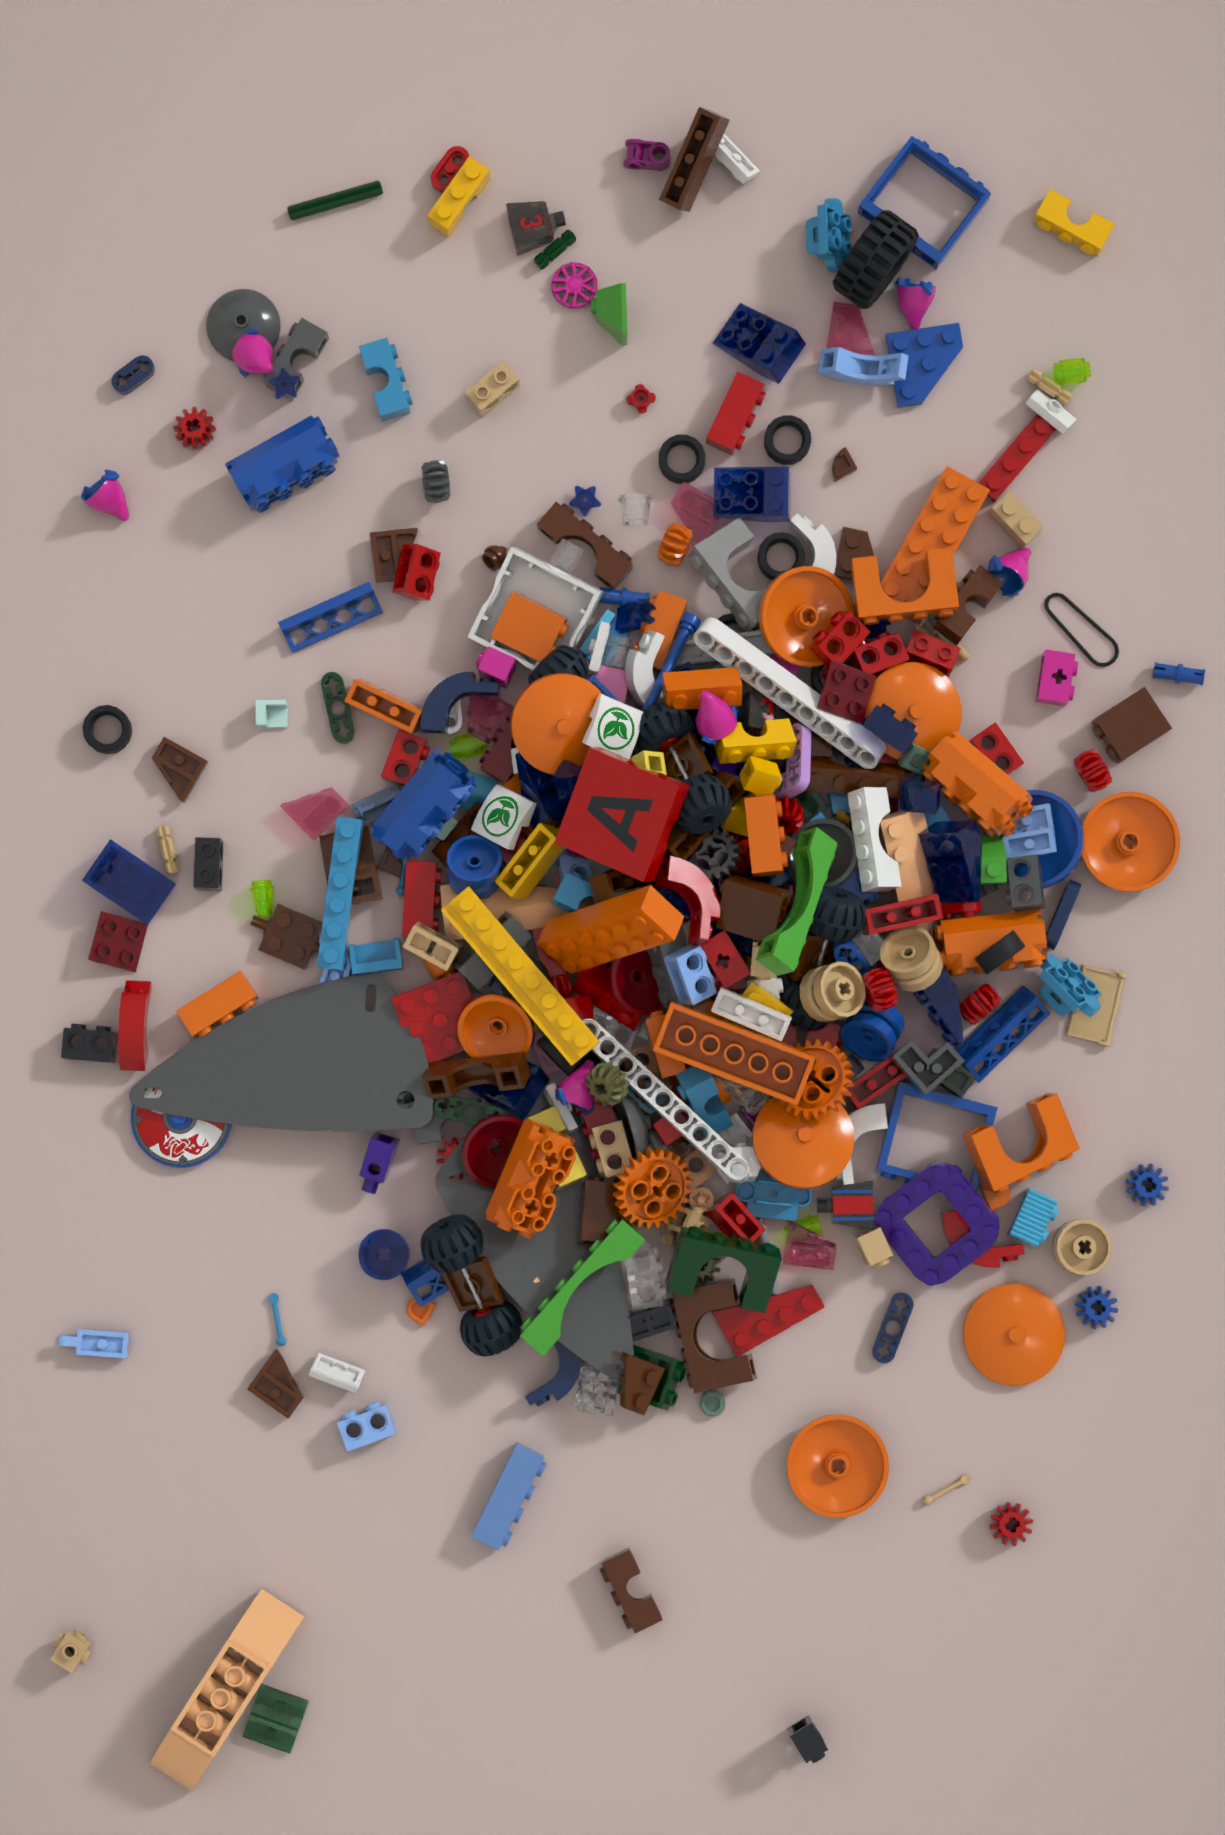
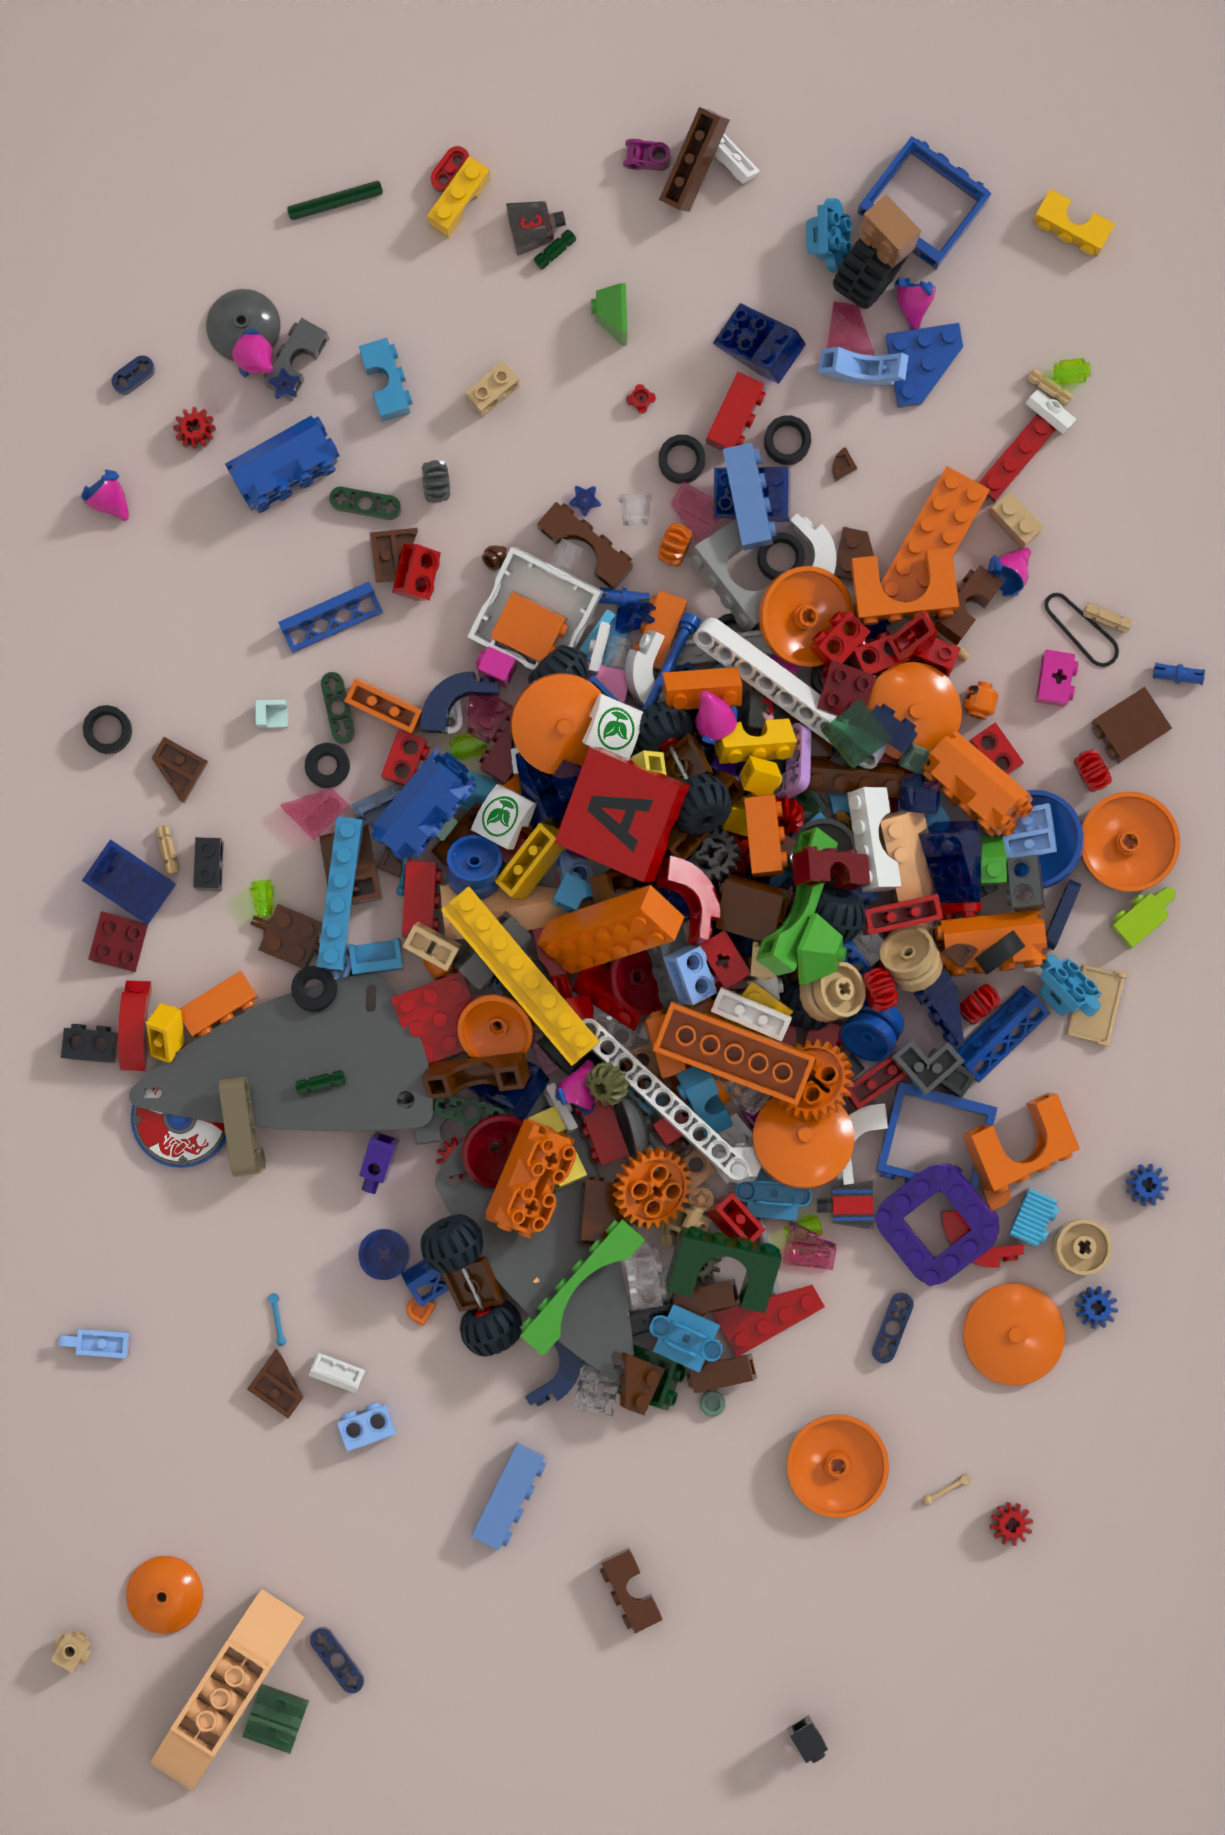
(165, 1032): none -> yellow brick
(179, 1584): none -> orange dish
(240, 1127): none -> dark tan beam
(316, 754): none -> black tyre
(318, 1003): none -> black tyre
(320, 1082): none -> dark green axle
(346, 505): none -> dark green beam
(354, 1671): none -> dark blue beam
(574, 285): dark pink wheel -> none
(618, 1147): tan brick -> none
(686, 1338): none -> dark azure piece
(748, 496): none -> medium blue brick
(819, 950): none -> bright green slope
(847, 867): none -> dark red arch
(856, 733): none -> clear green slope
(874, 1247): tan brick -> none
(889, 231): none -> medium nougat piece
(913, 637): none -> red slope
(960, 954): none -> reddish brown tile
(980, 700): none -> orange head
(1107, 617): none -> tan axle
(1143, 917): none -> lime hinge

